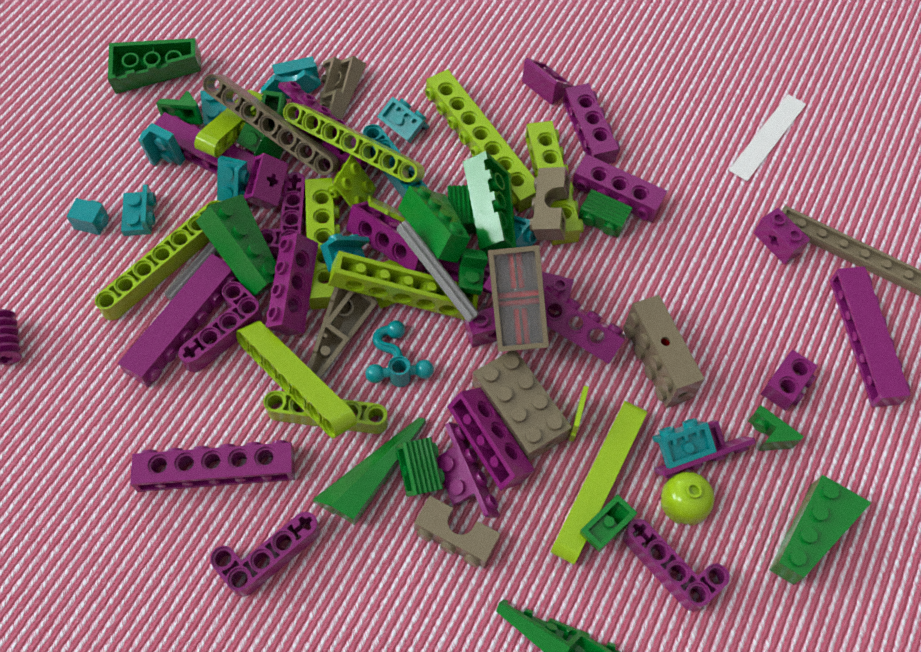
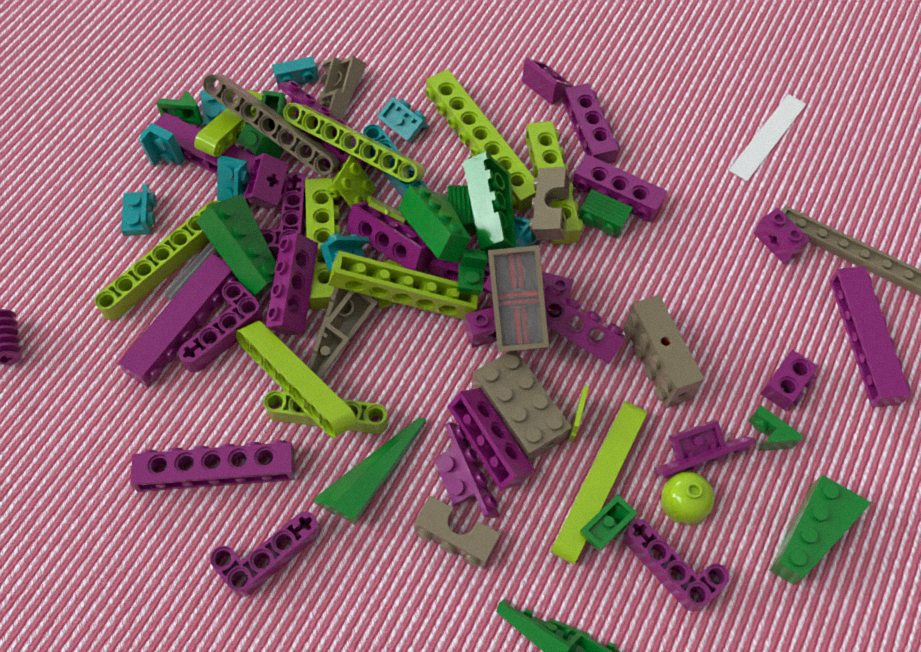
(88, 216): teal brick -> none
(151, 62): green wedge -> none
(306, 80): teal tile -> none
(376, 373): teal piece -> none
(420, 466): green brick -> none
(437, 271): light grey axle -> none
(685, 442): teal bracket -> none

